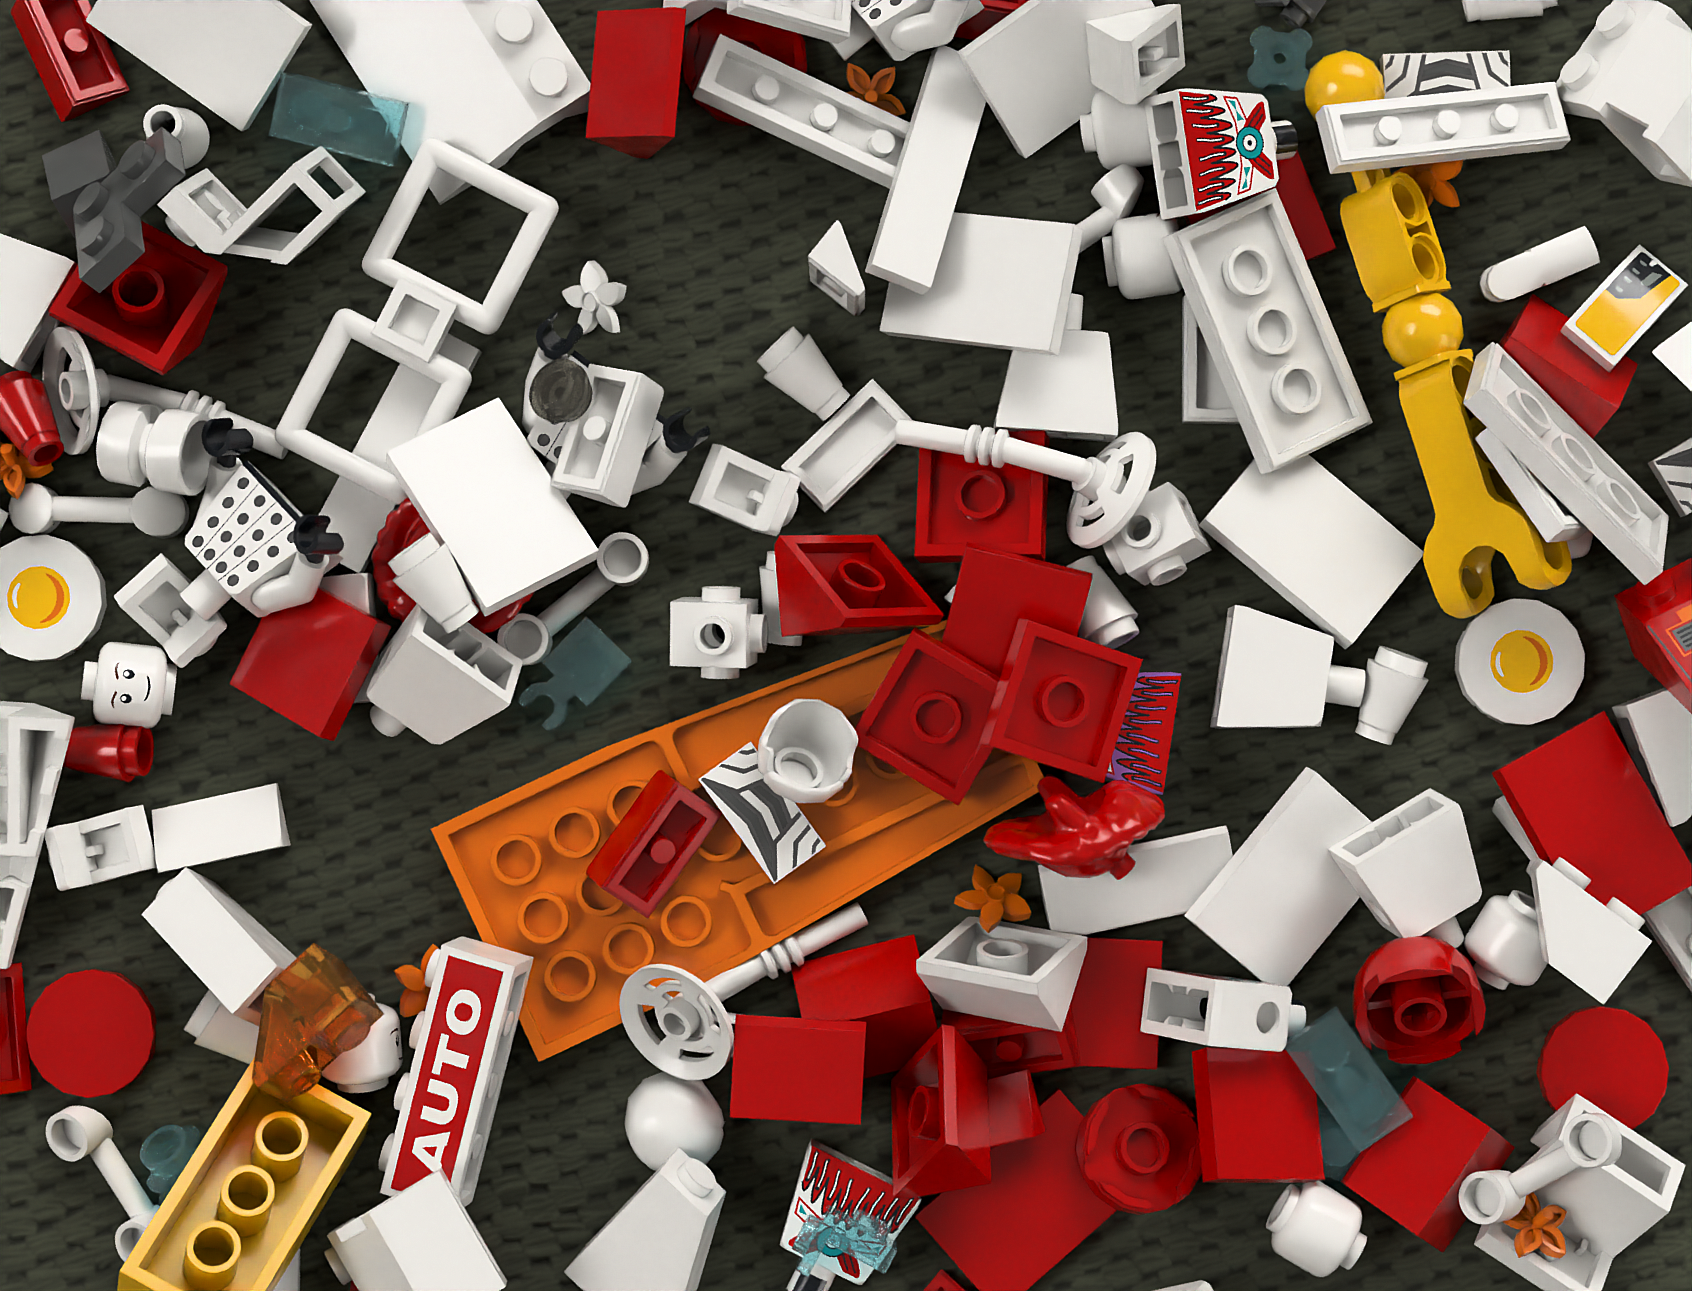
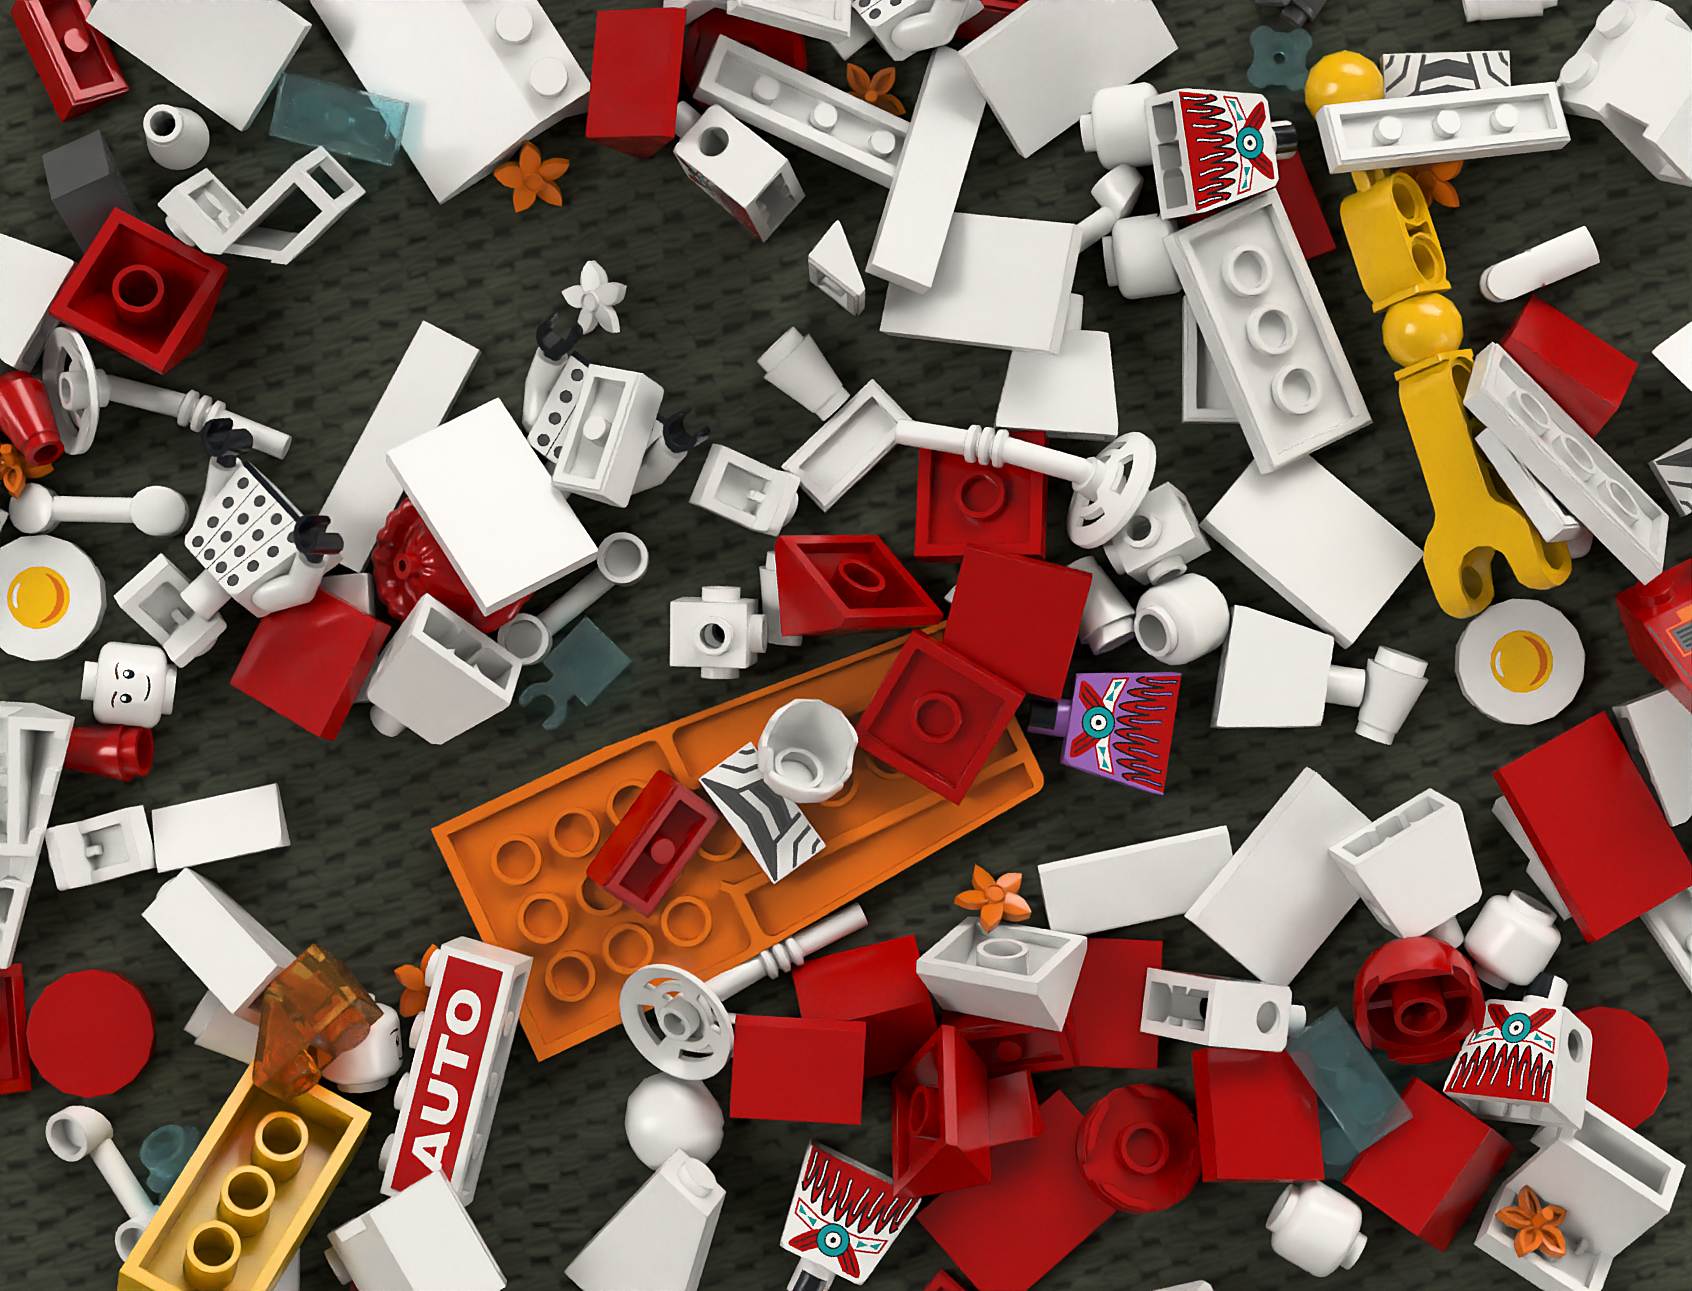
(111, 211): dark grey plate -> none
(147, 444): white wheel -> none
(416, 312): white bar -> none
(434, 582): white cone -> none
(532, 177): none -> orange plant
(560, 391): clear smoke plate -> none
(736, 168): none -> white torso
(859, 1236): clear light blue bracket -> none
(1061, 700): red tile -> none
(1078, 832): red piece -> none
(1135, 51): white slope -> none
(1182, 619): none -> white head
(1500, 1195): white bar -> none
(1526, 1061): none -> torso
(1579, 934): white slope -> none
(1623, 308): slope -> none

